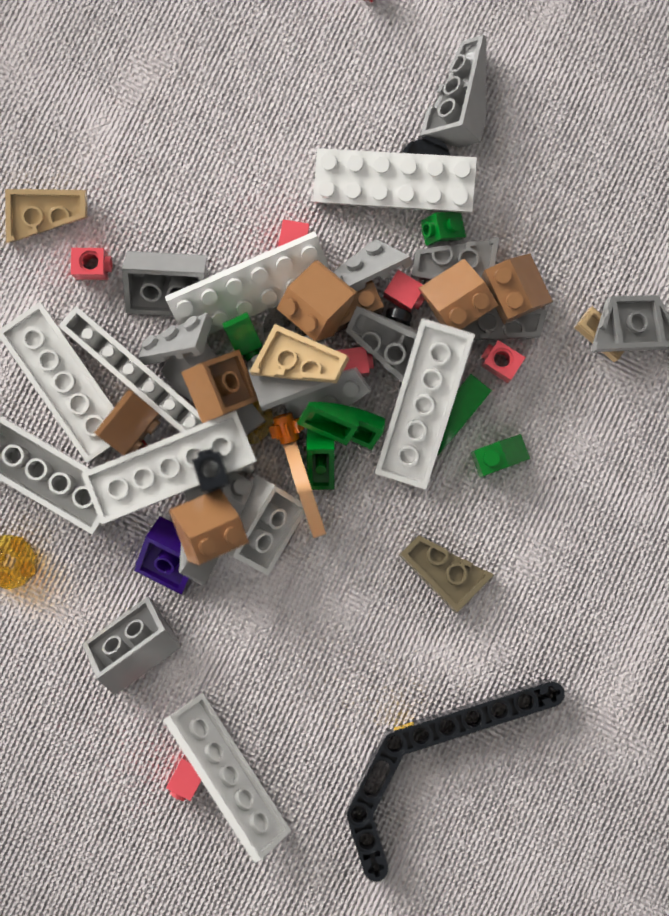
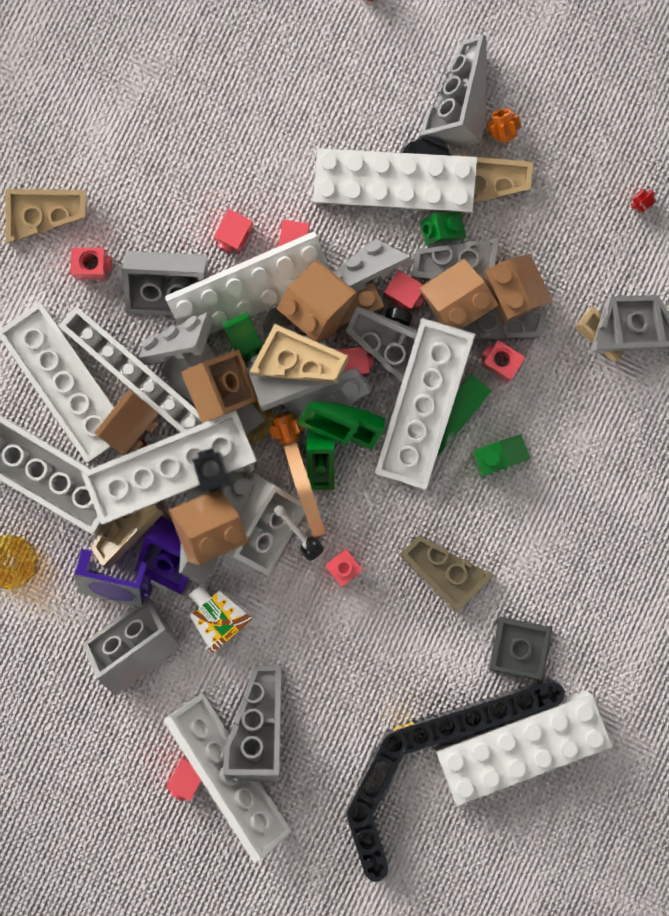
(108, 587): none -> dark purple panel
(122, 533): none -> tan wing
(217, 617): none -> torso
(233, 232): none -> coral brick
(255, 738): none -> light grey wedge
(310, 546): none -> hinge
(343, 567): none -> coral brick
(501, 177): none -> tan wing
(504, 125): none -> orange gear
(520, 648): none -> dark grey tile
(522, 748): none -> white brick
(643, 200): none -> red plate

